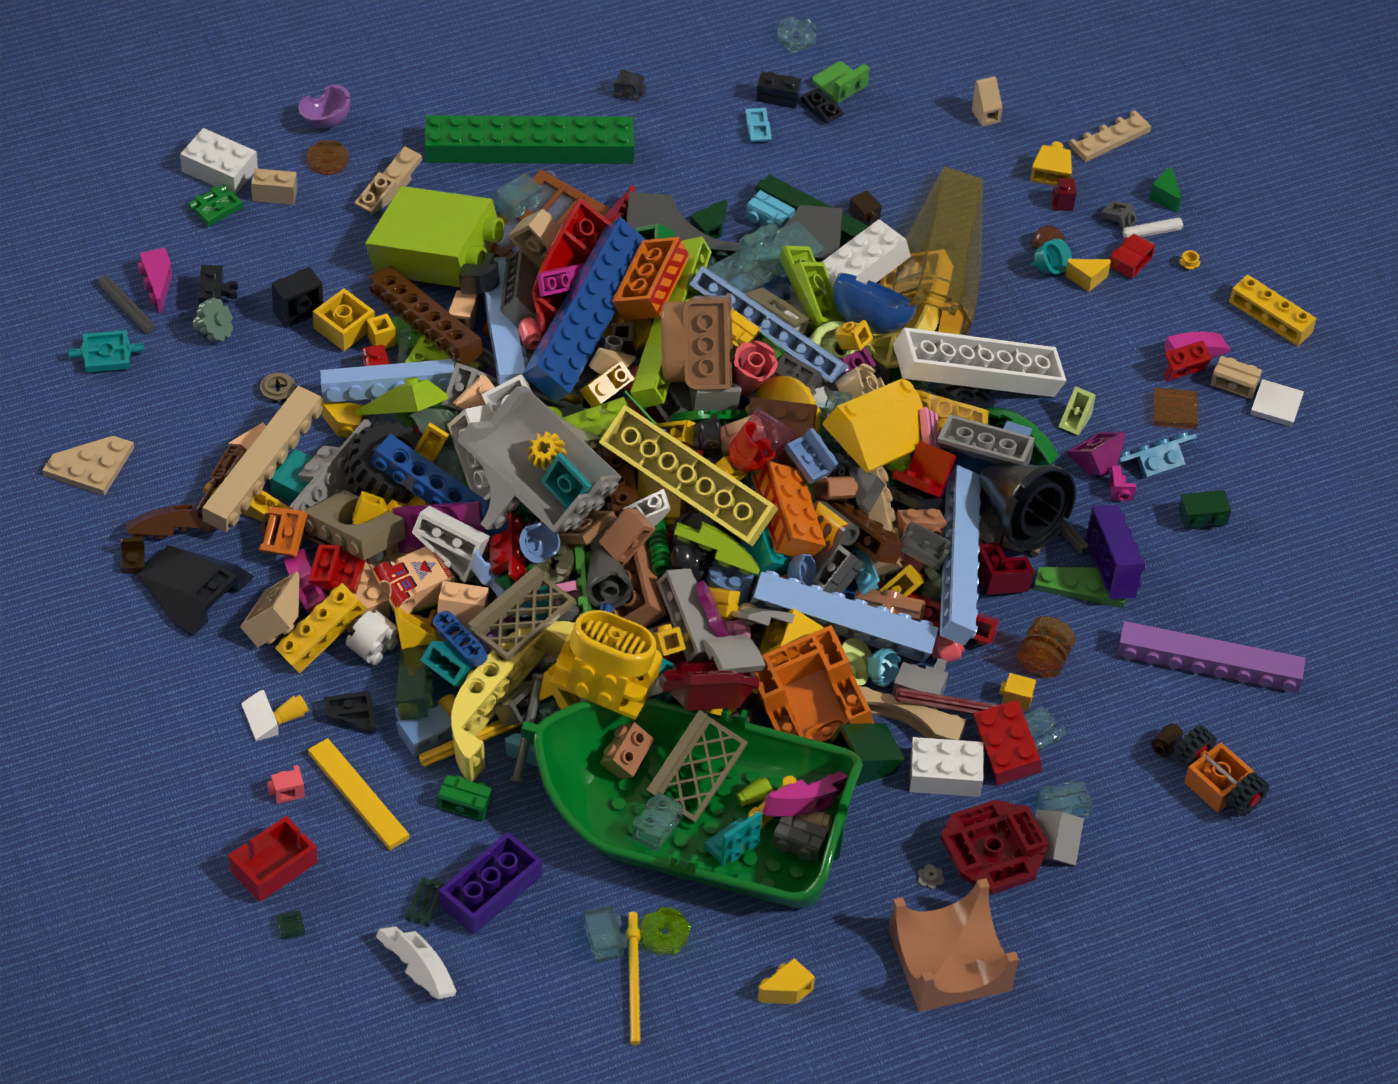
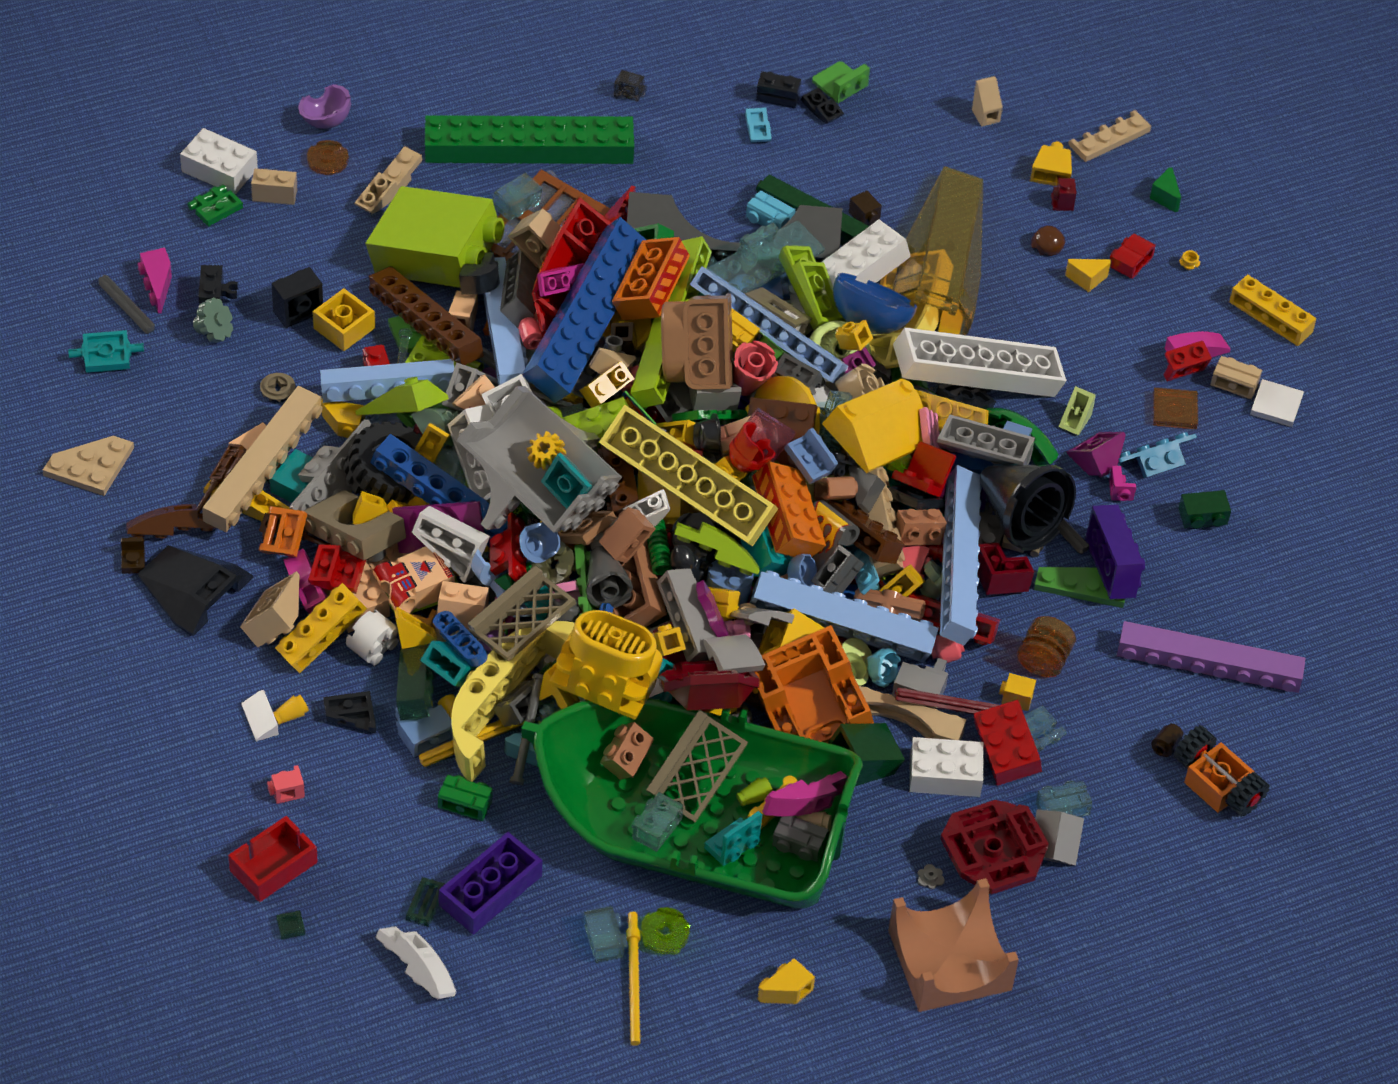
(358, 794): yellow tile -> none
(381, 331): yellow brick -> none
(711, 220): dark green slope -> none
(807, 34): clear light blue plate -> none
(925, 545): dark grey hinge -> none
(1052, 257): teal piece -> none
(1120, 212): dark grey bracket -> none
(1154, 228): white axle -> none

